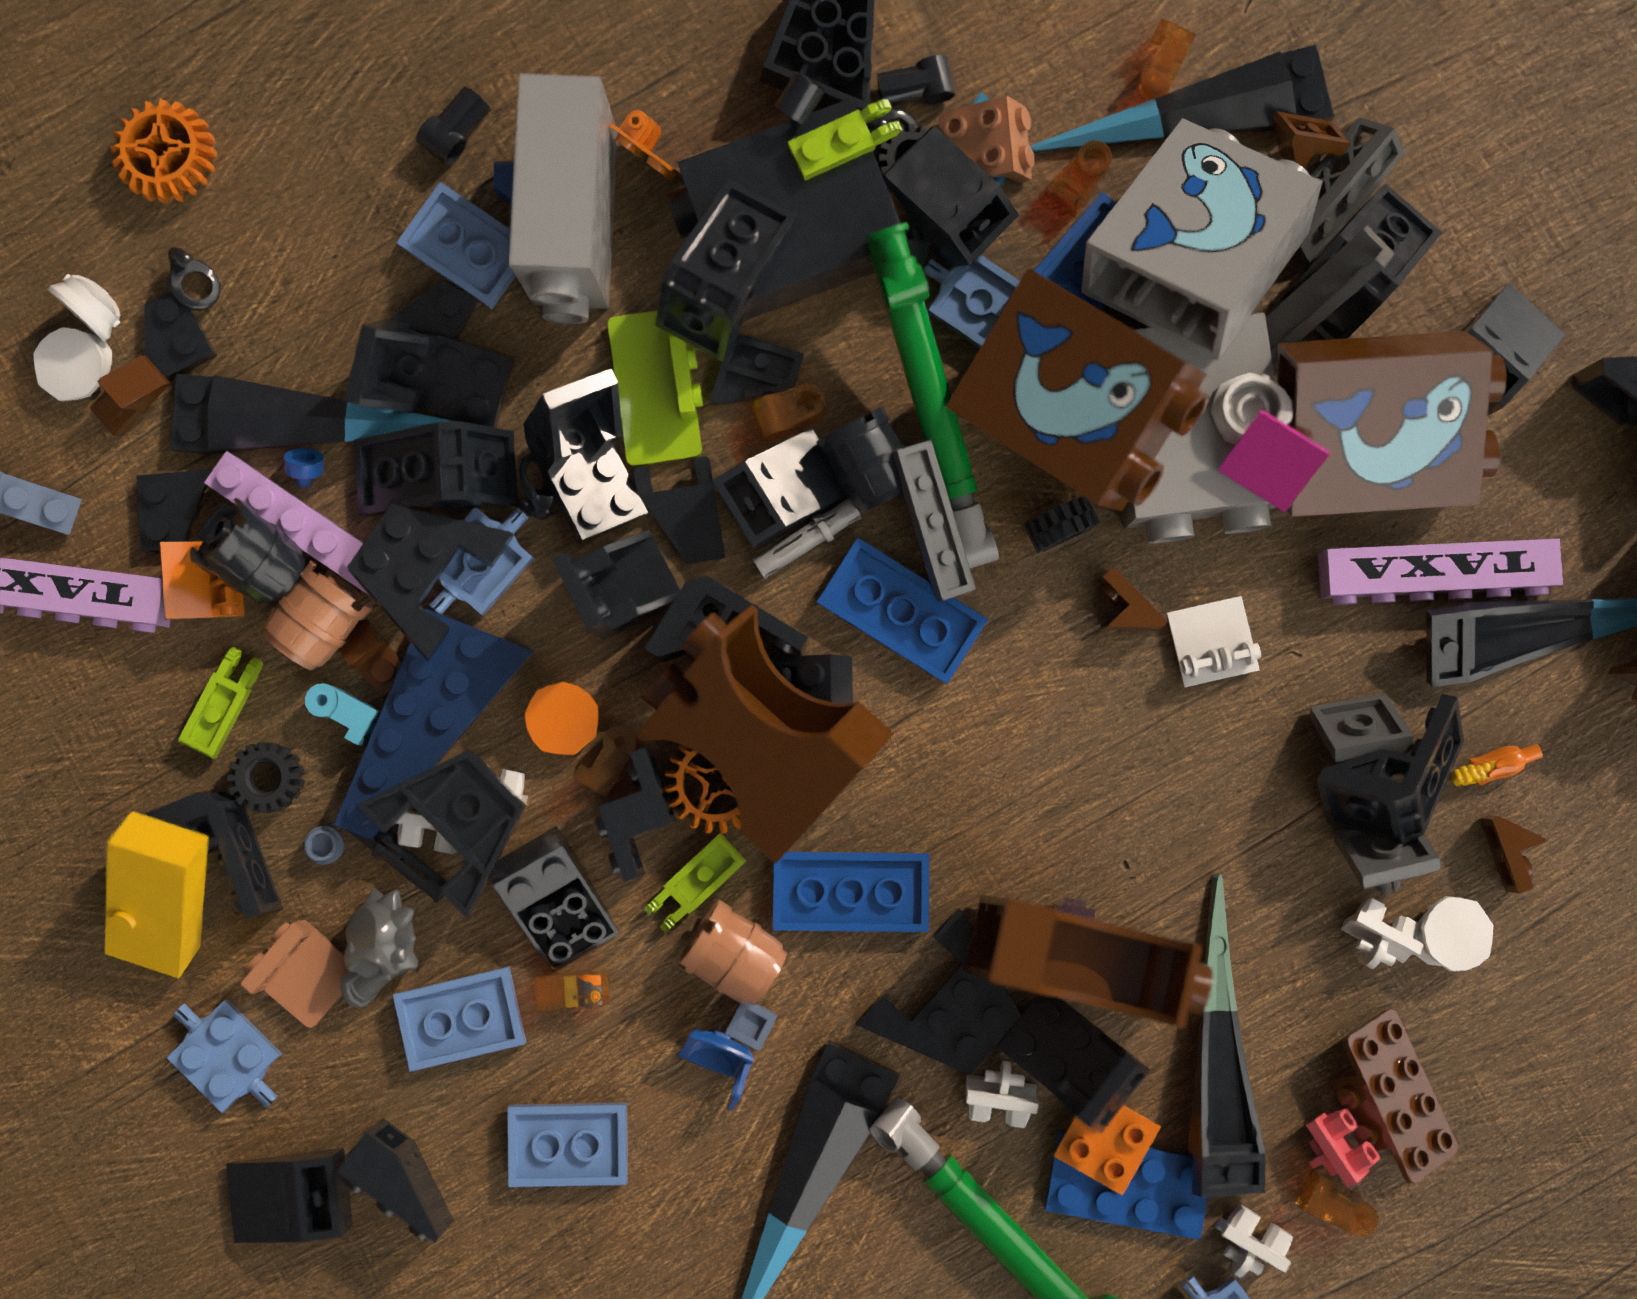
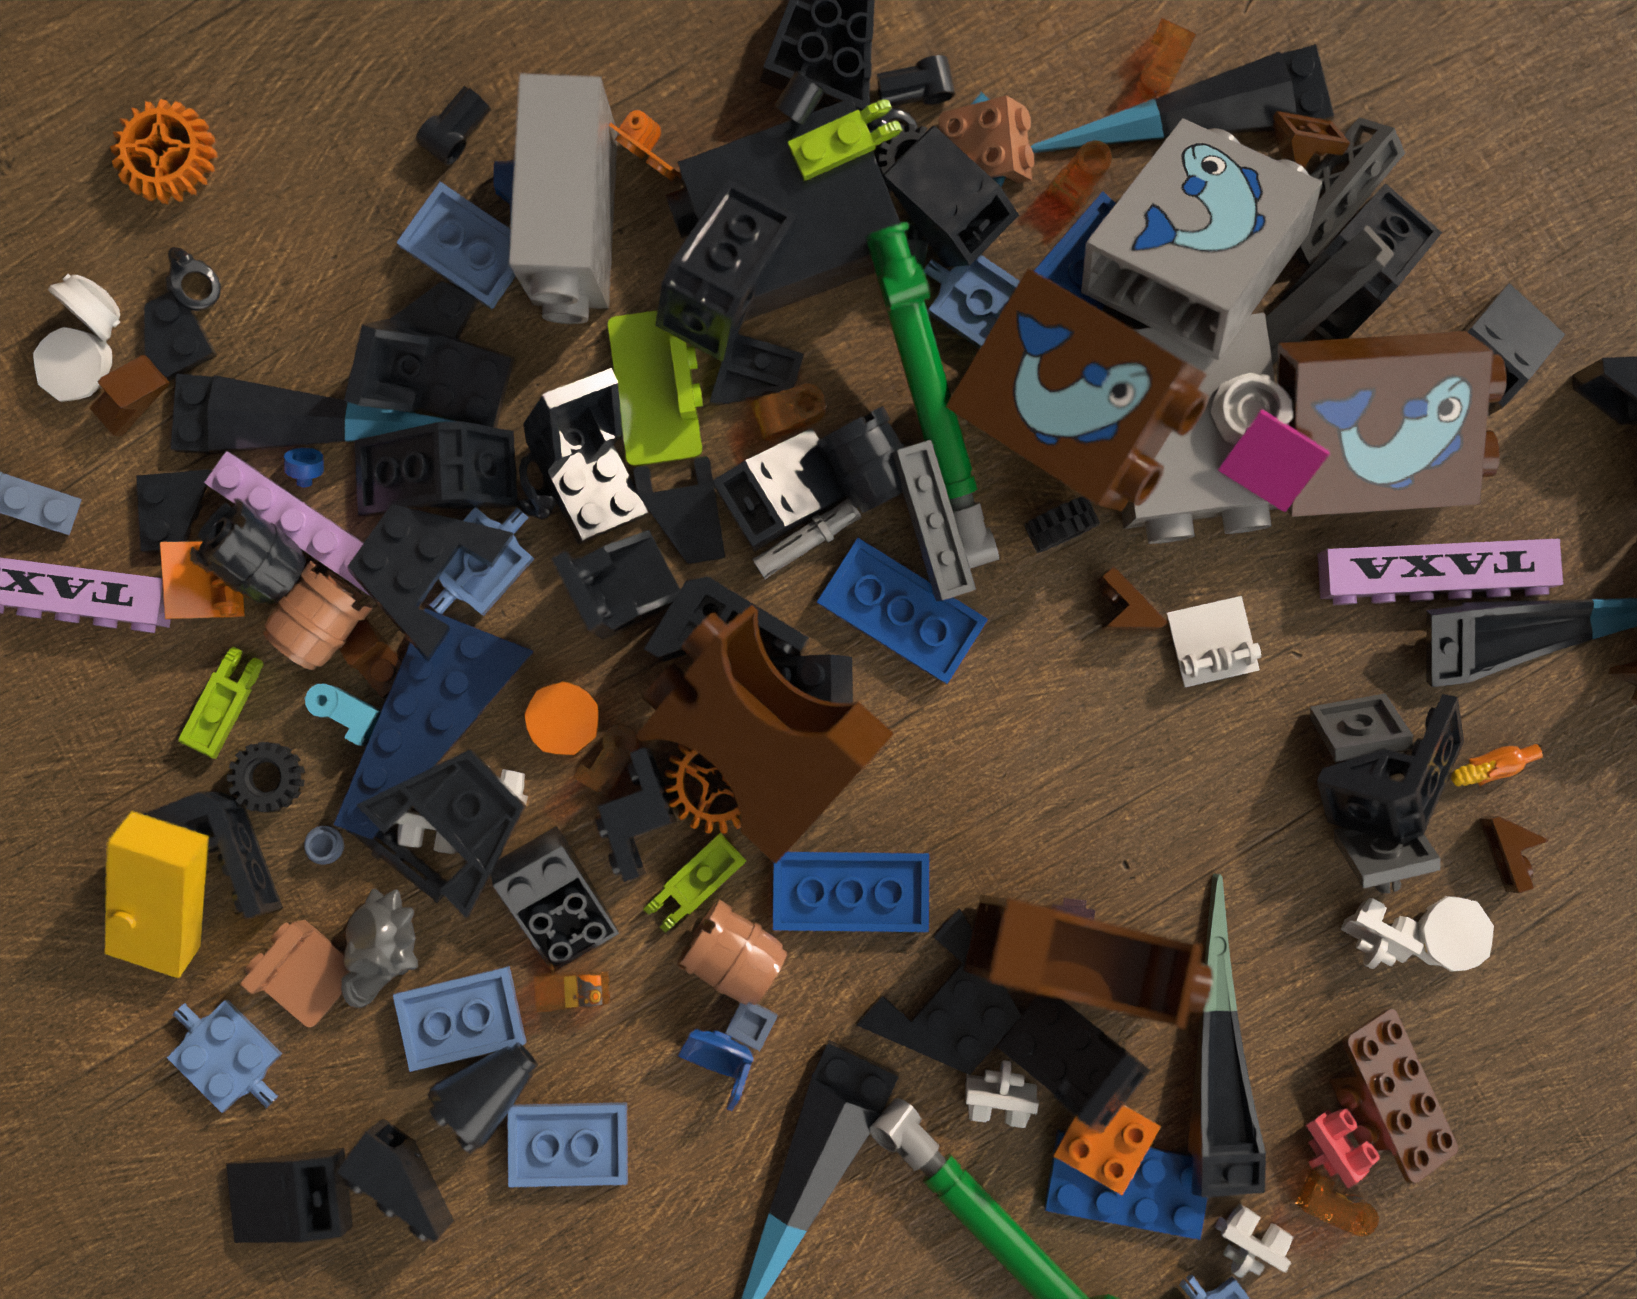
(481, 1094): none -> black cone

